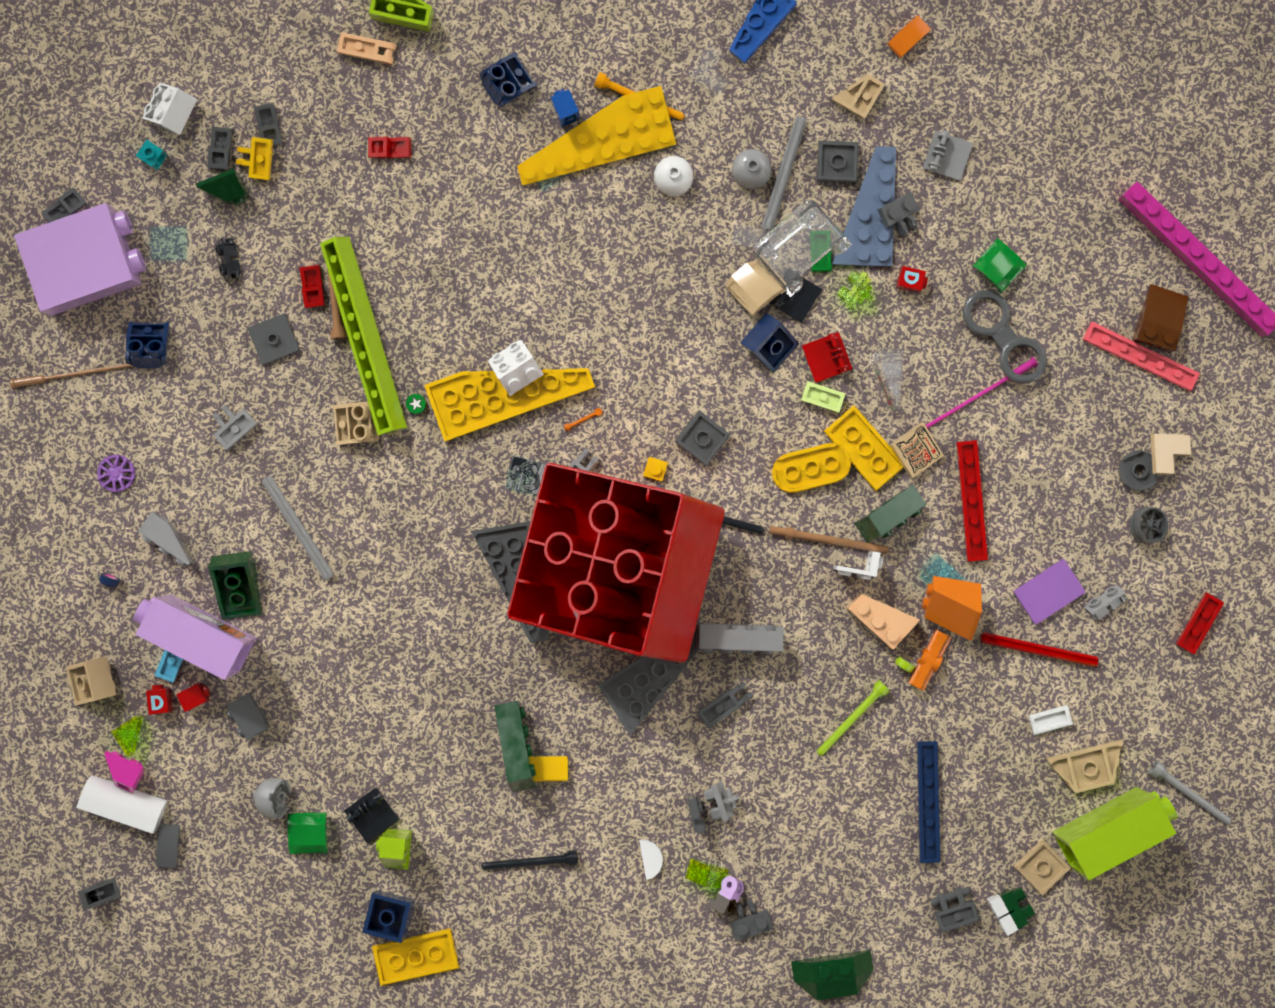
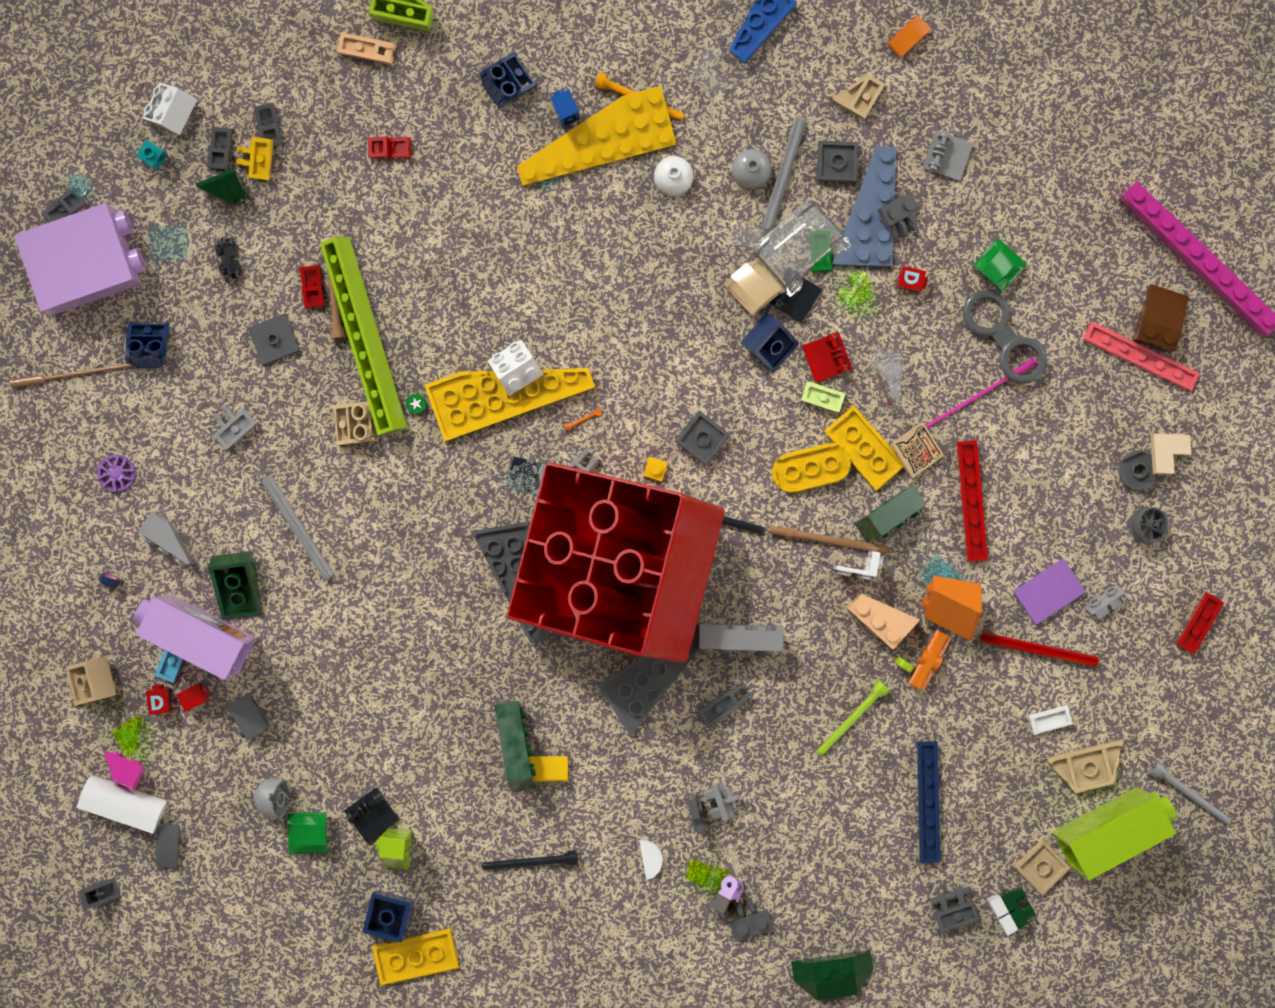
(78, 184): none -> clear light blue tile

